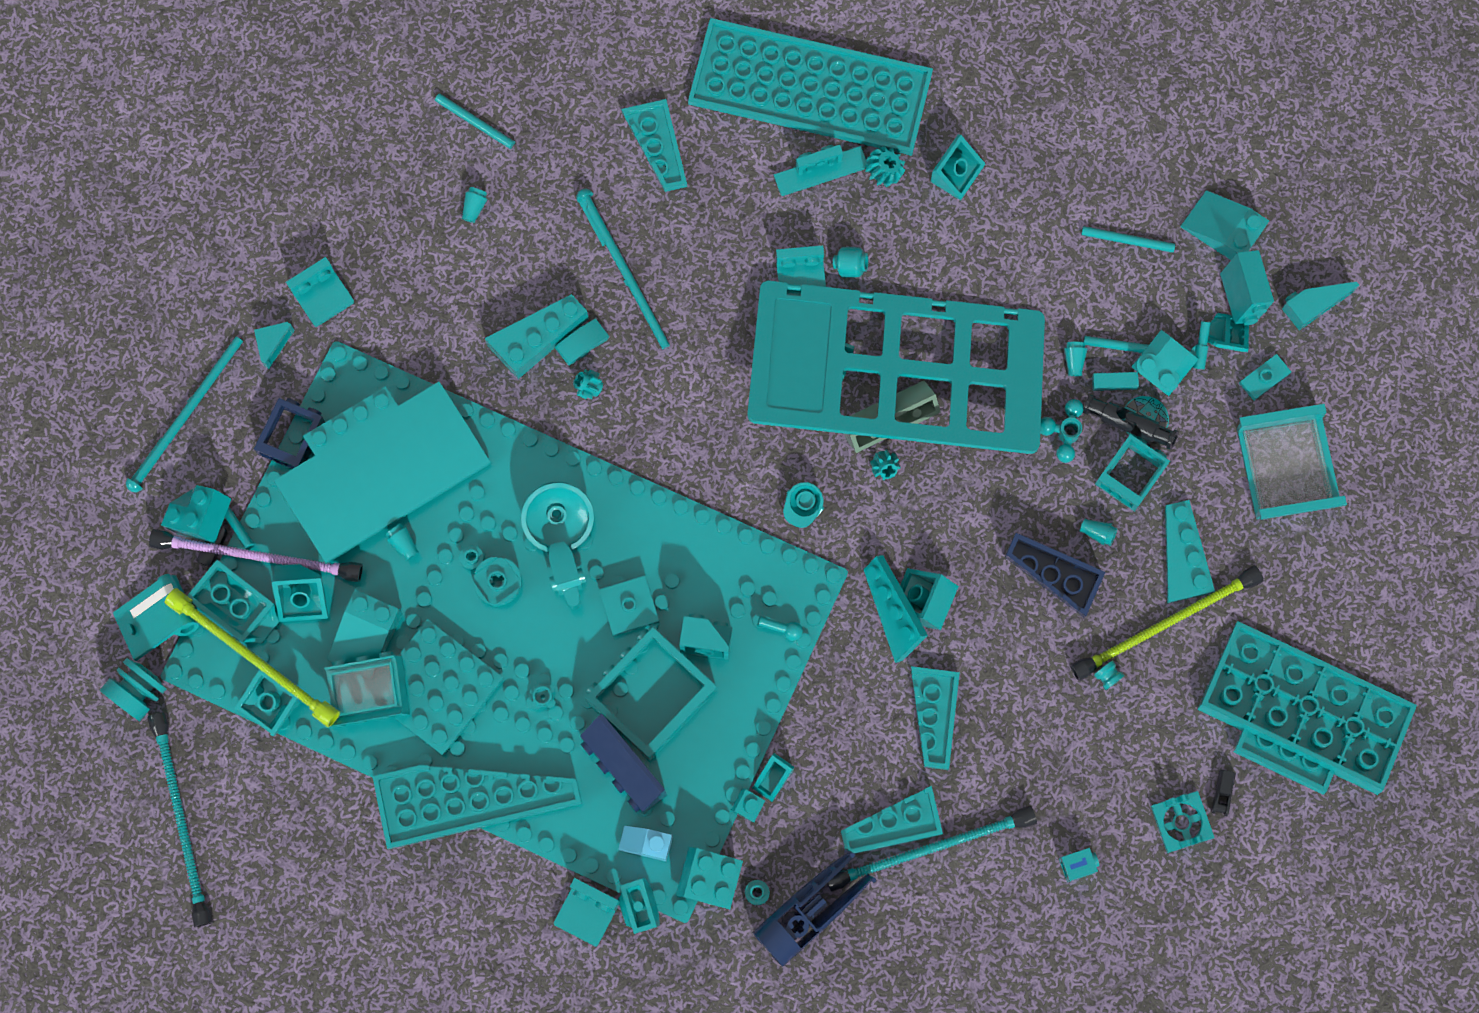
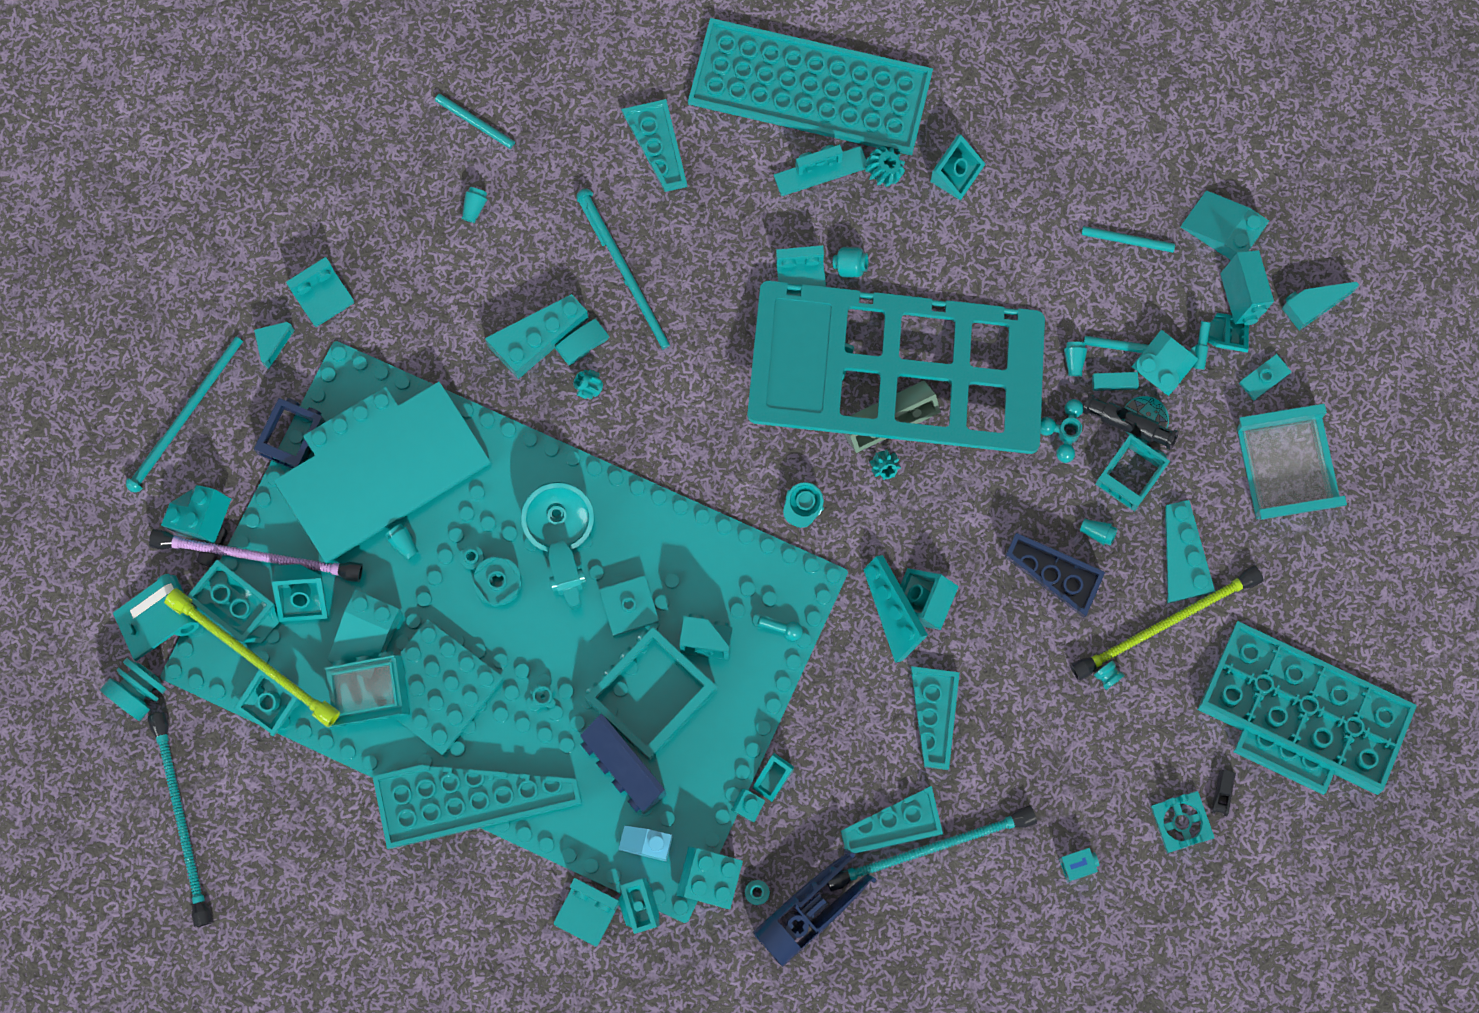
(238, 529): teal bar -> none

